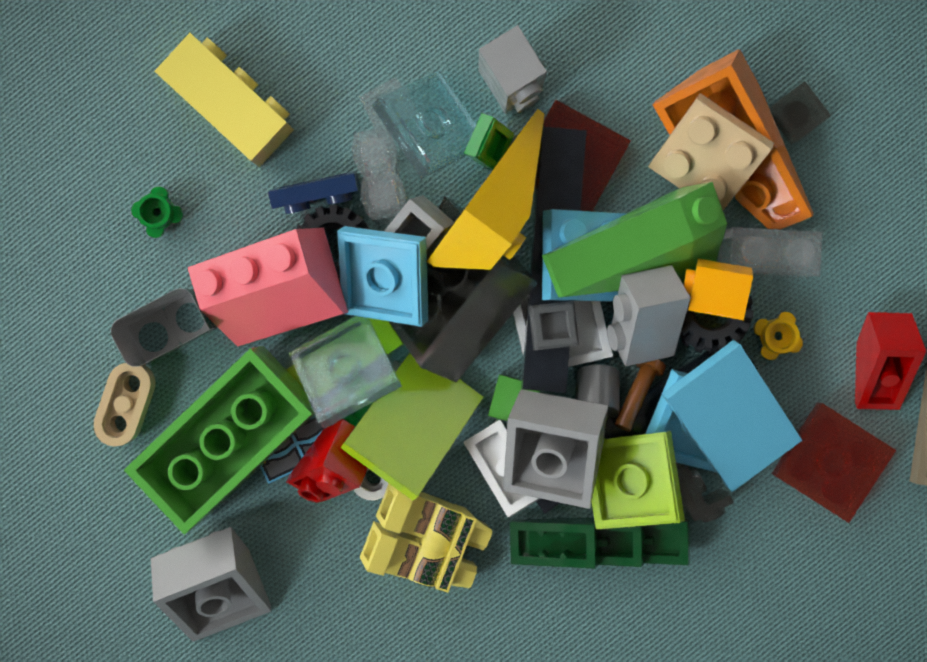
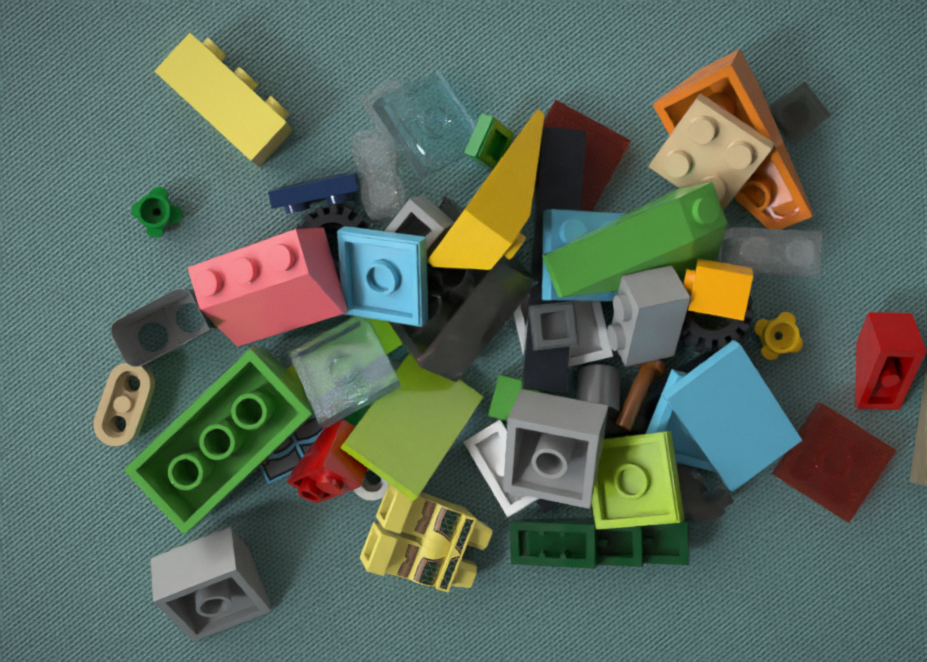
(512, 71): light grey brick -> none

